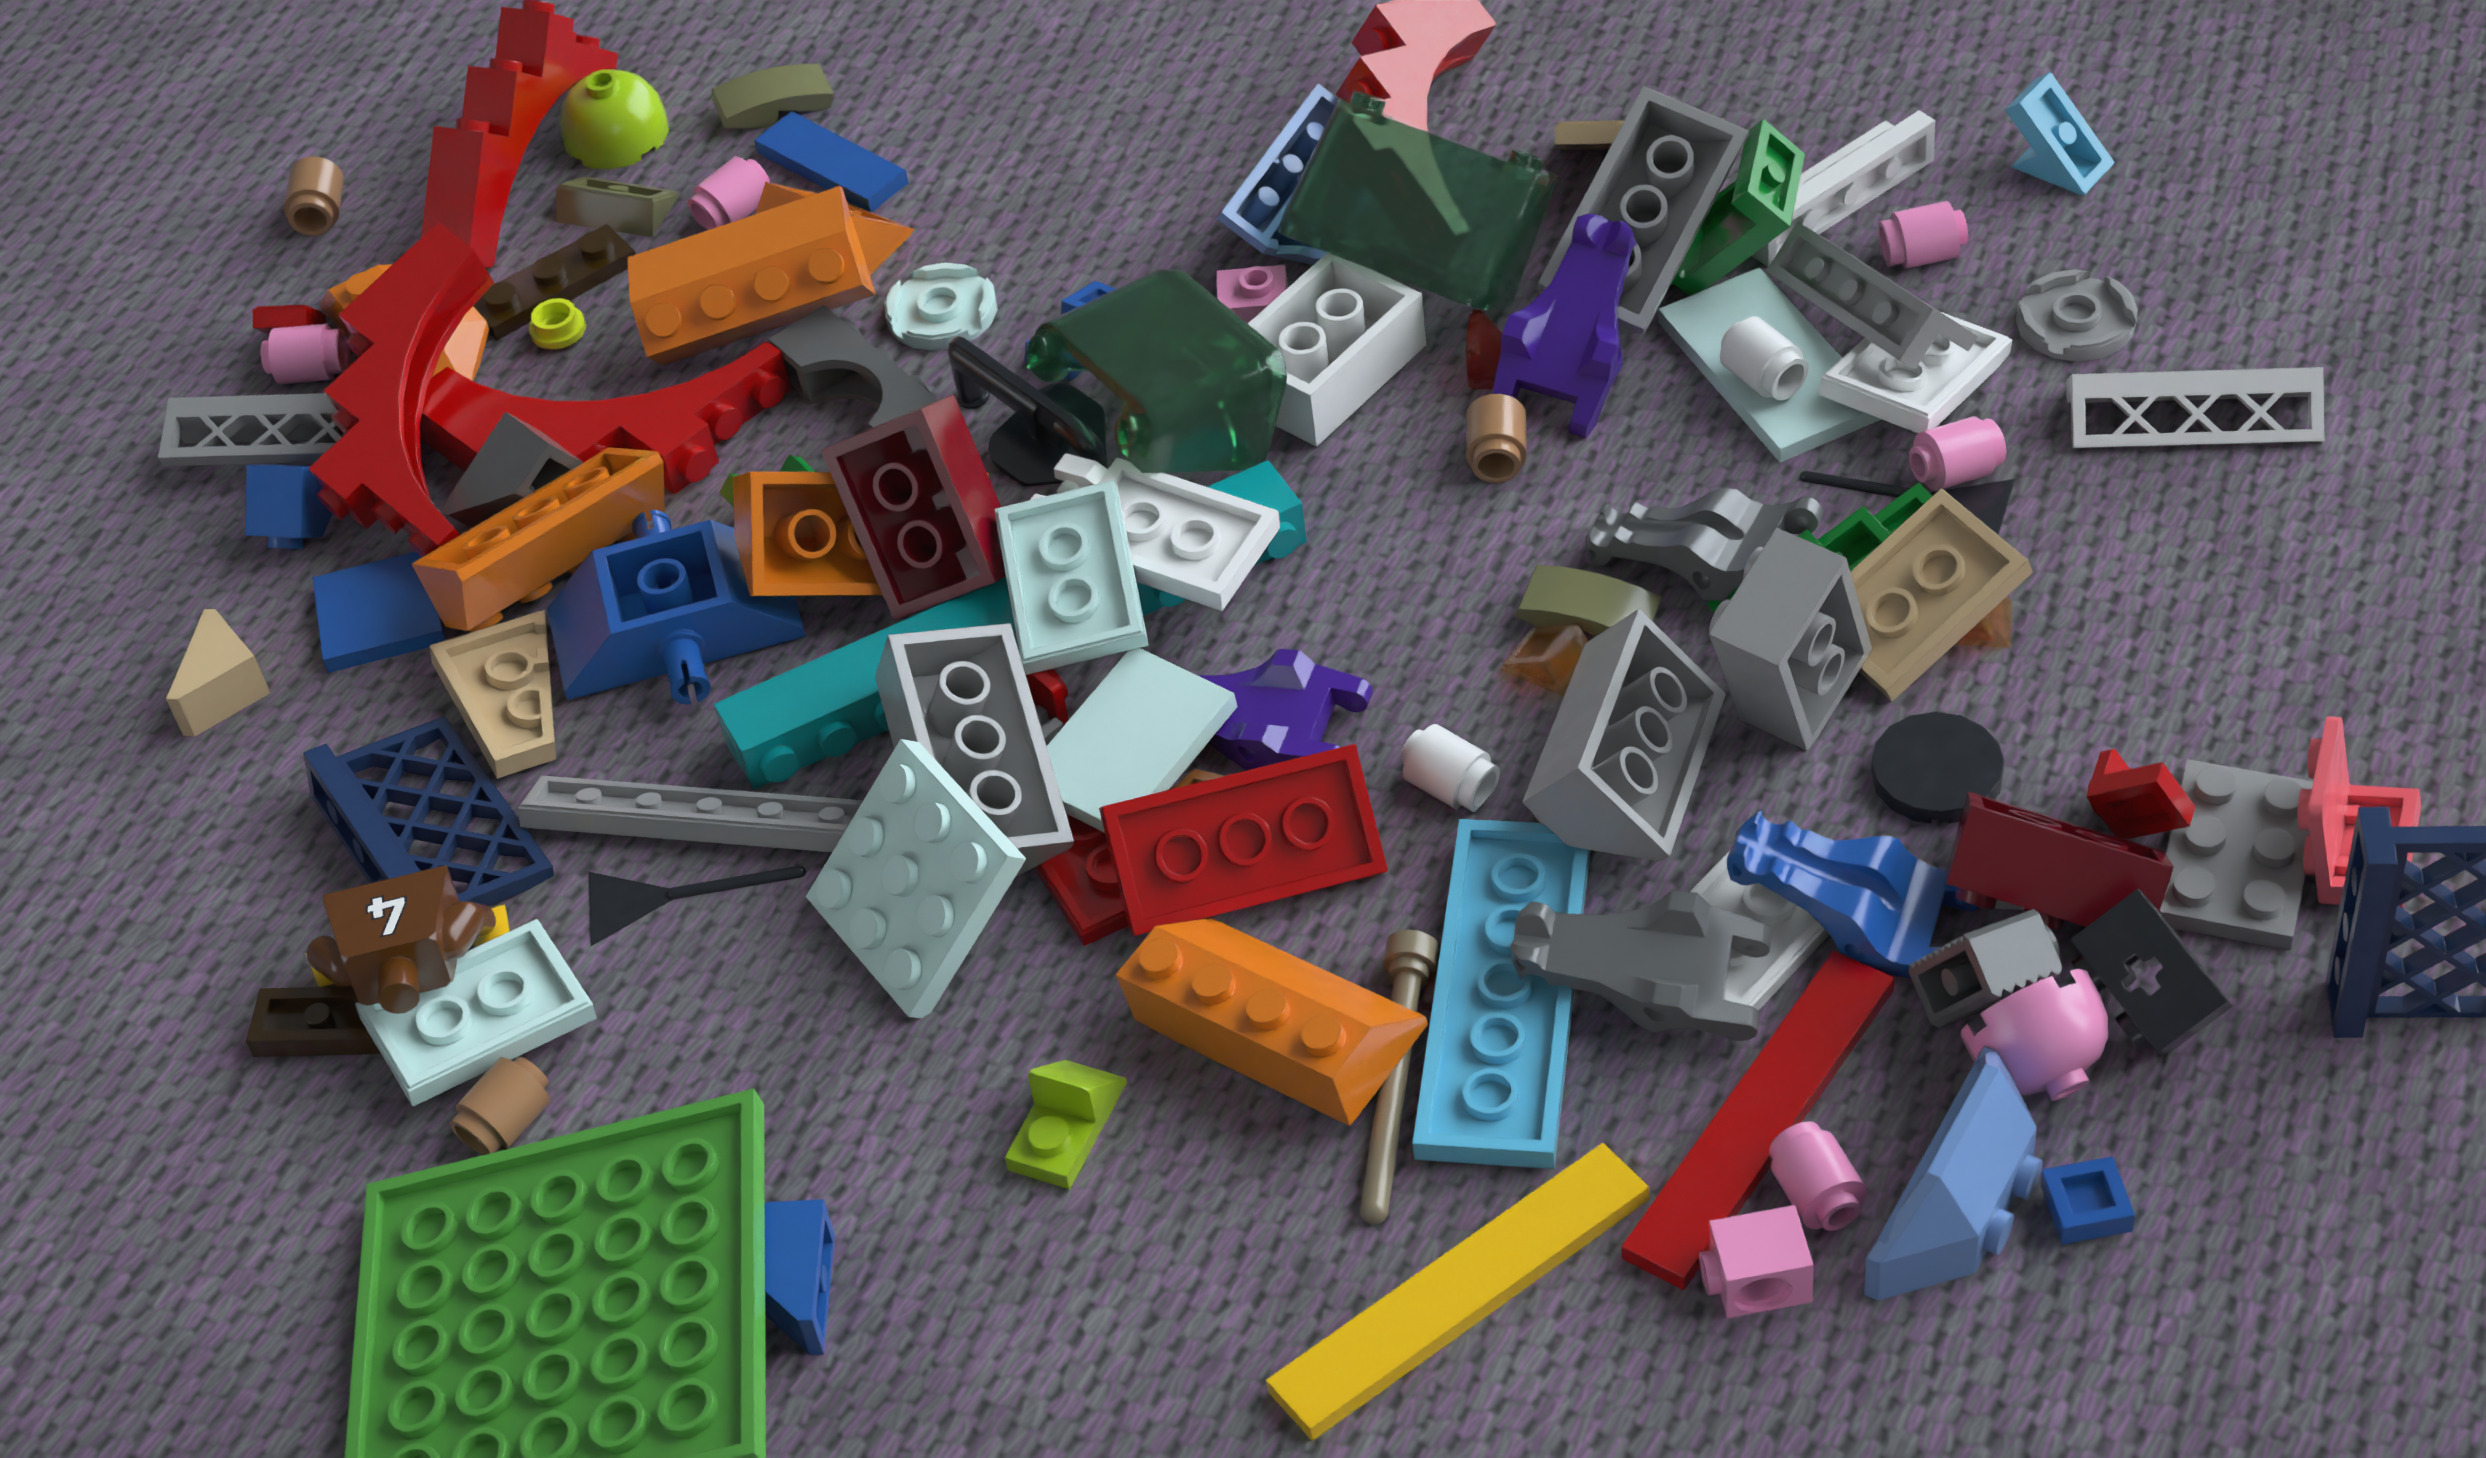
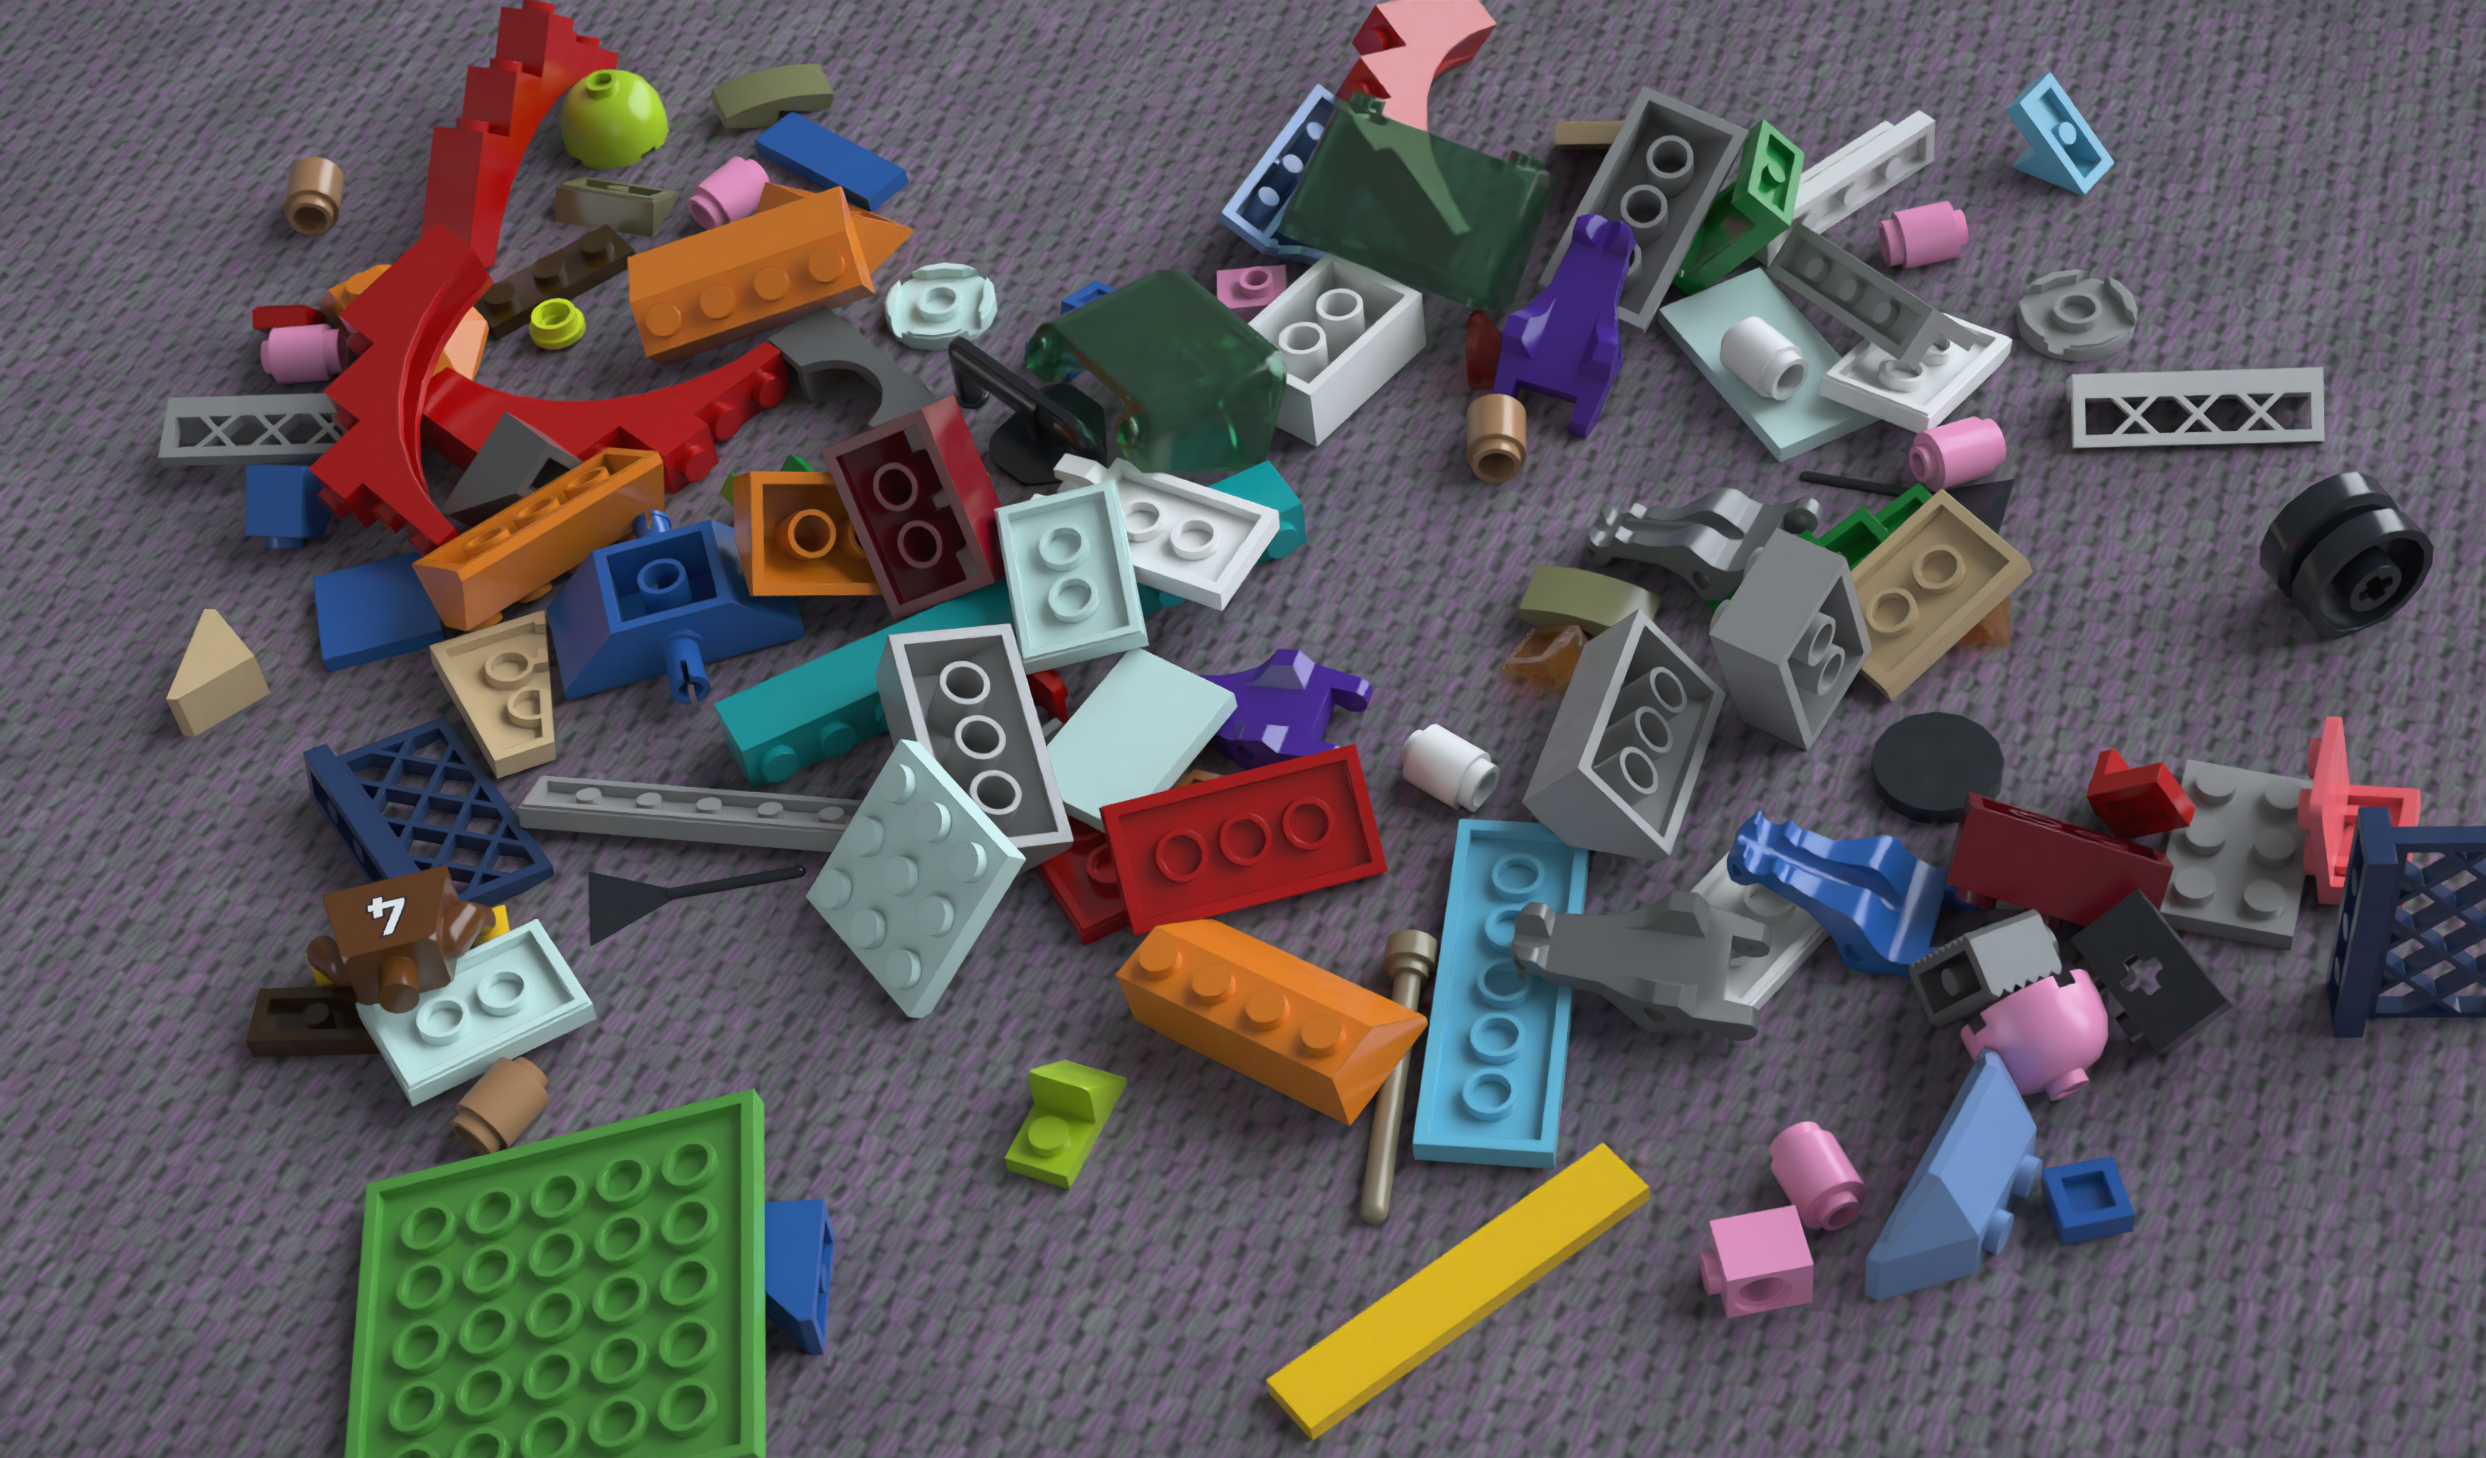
(1768, 1099): red tile -> none
(2346, 554): none -> black wheel

